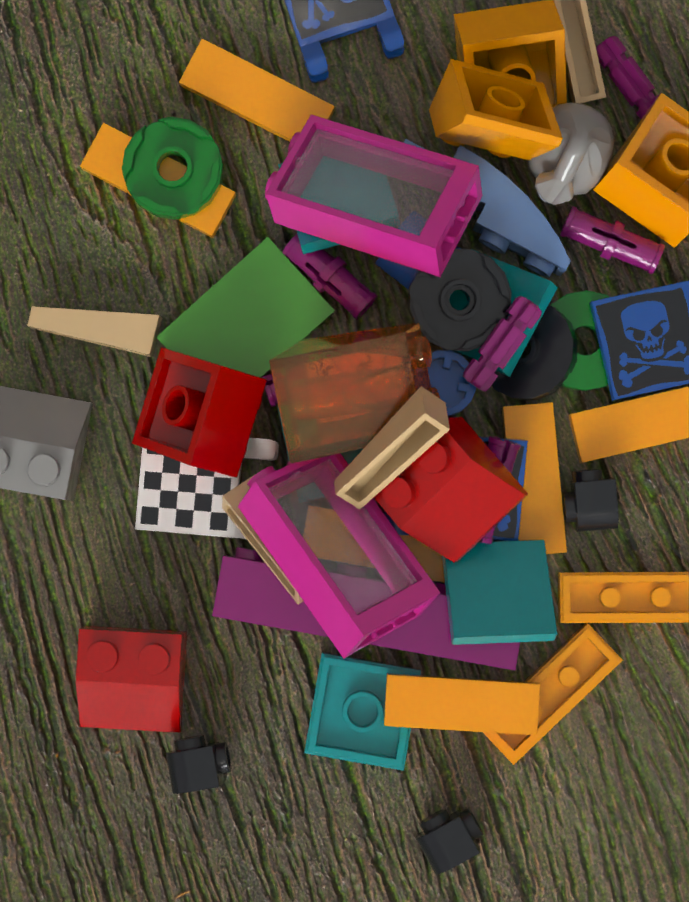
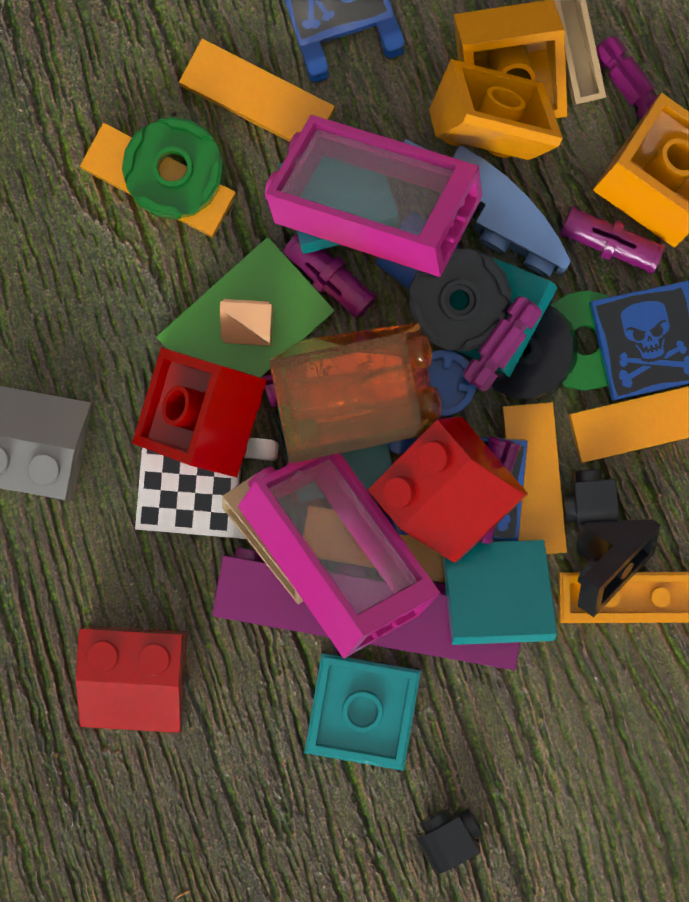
(111, 329): tan piece -> none
(197, 765): black plate -> none
(246, 322): none -> light nougat slope
(394, 448): tan piece -> none
(462, 704): light orange tile -> none
(563, 683): light orange tile -> none
(579, 159): light grey piece -> none
(614, 556): none -> black slope

